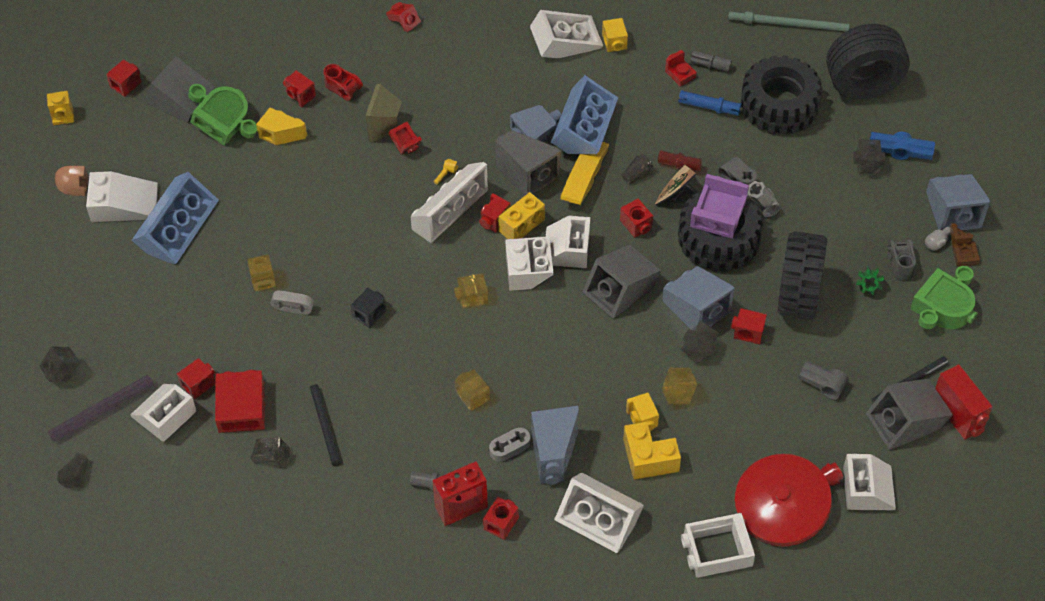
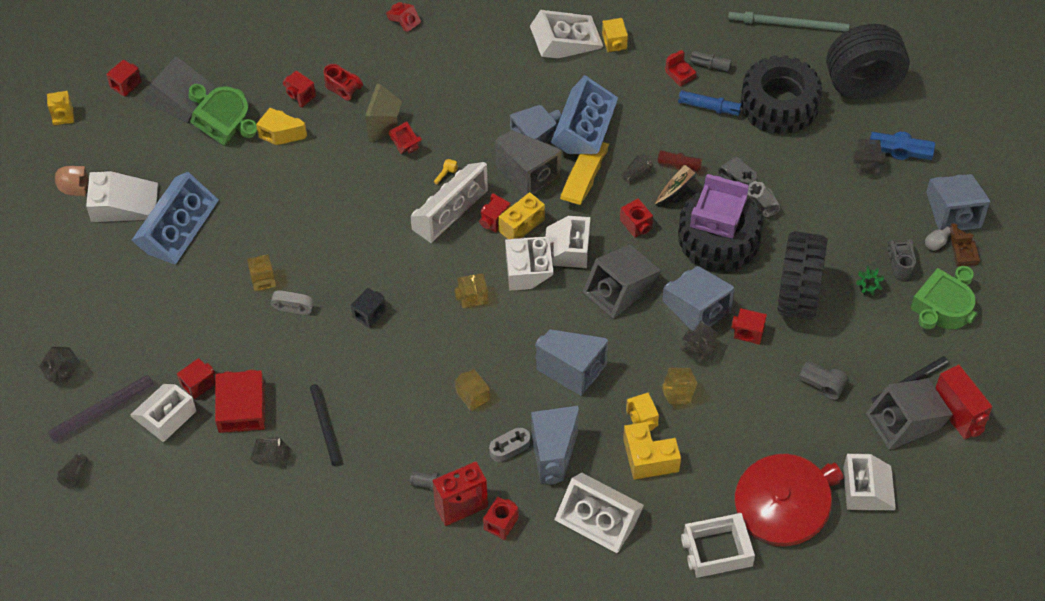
(571, 358): none -> sand blue slope

